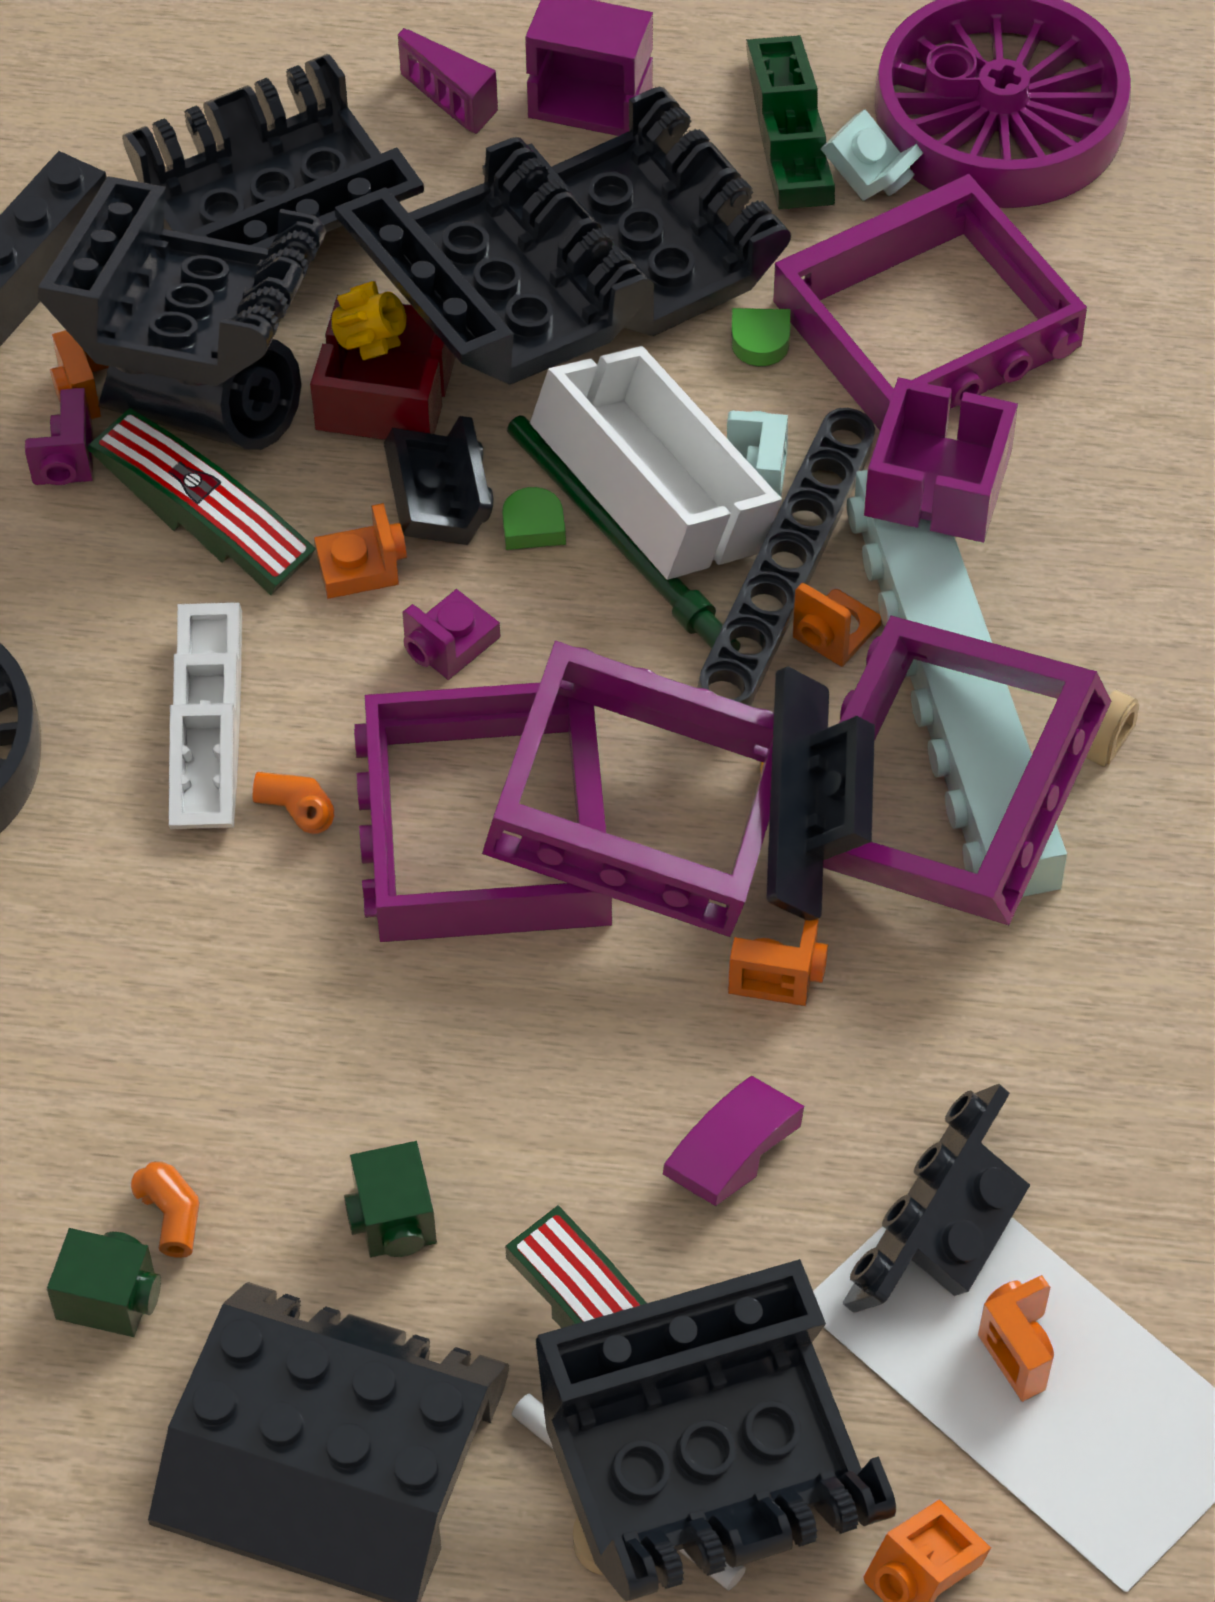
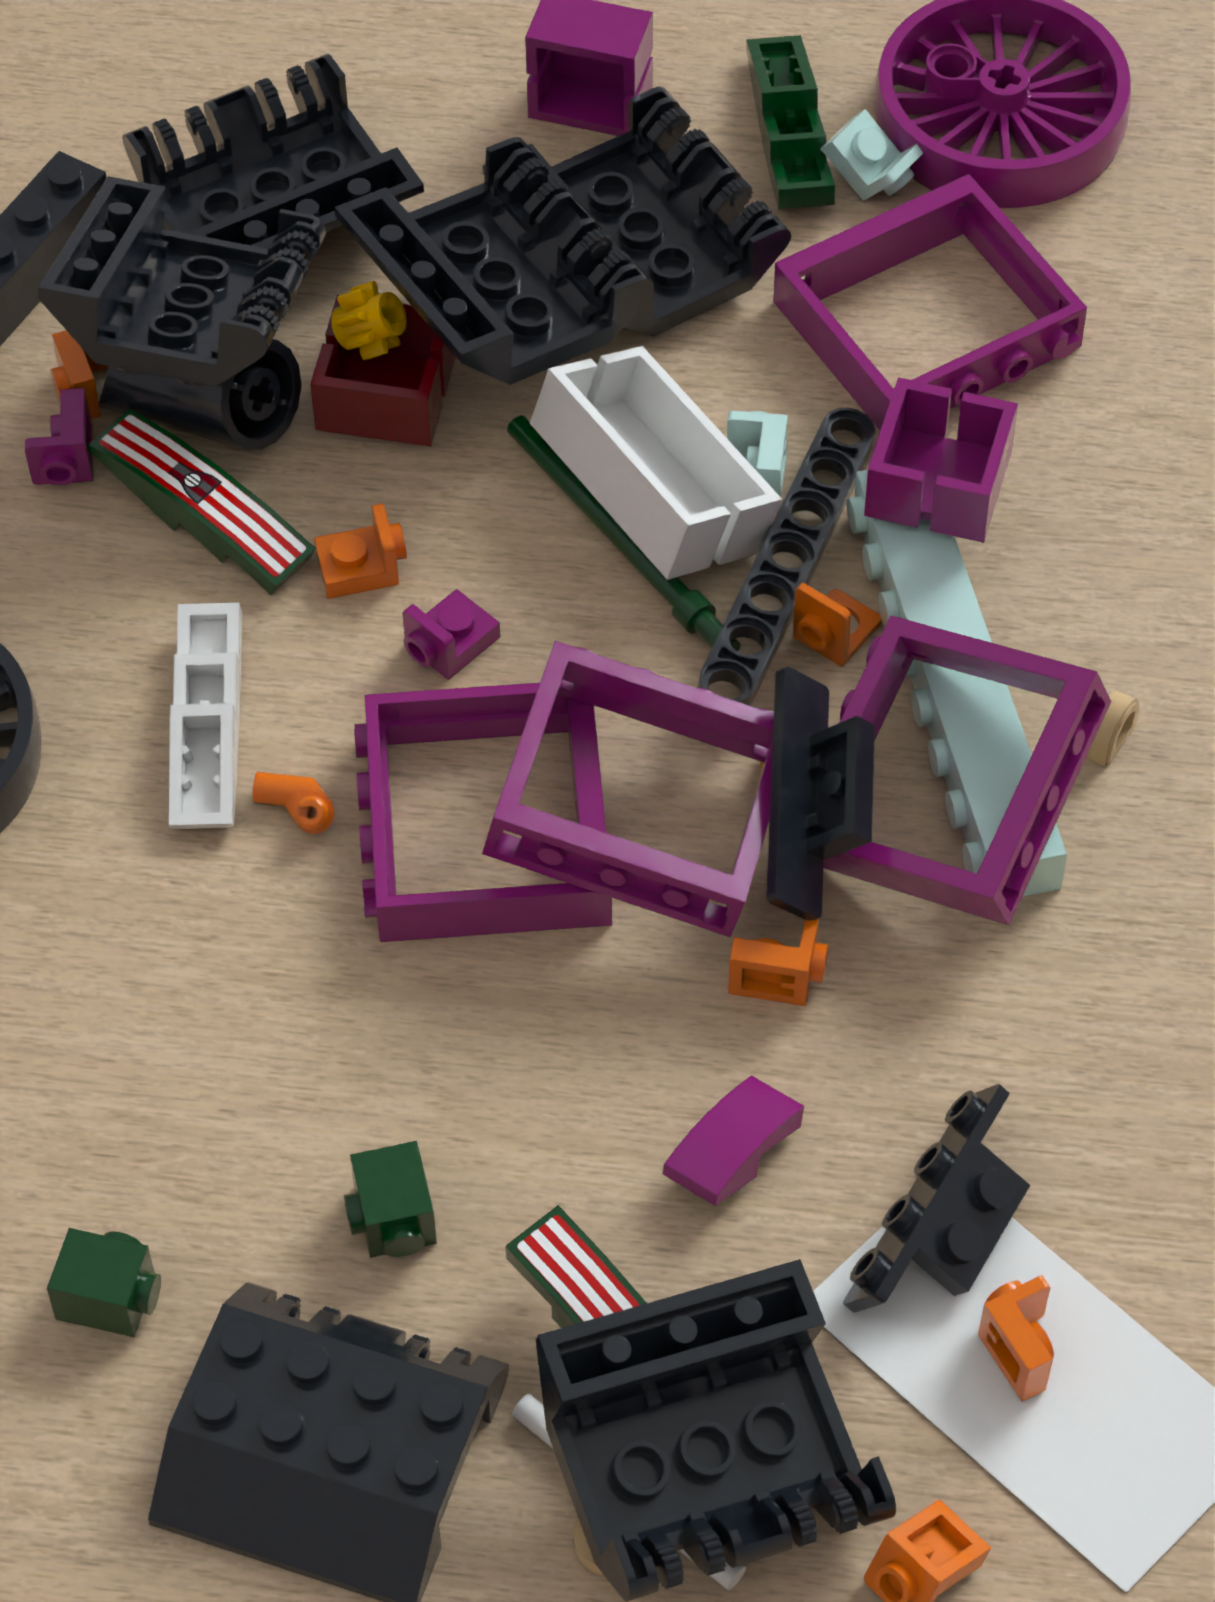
(177, 1201): orange arm -> none
(439, 482): black bracket -> none
(449, 79): magenta slope -> none
(533, 519): bright green tile -> none
(760, 335): bright green tile -> none

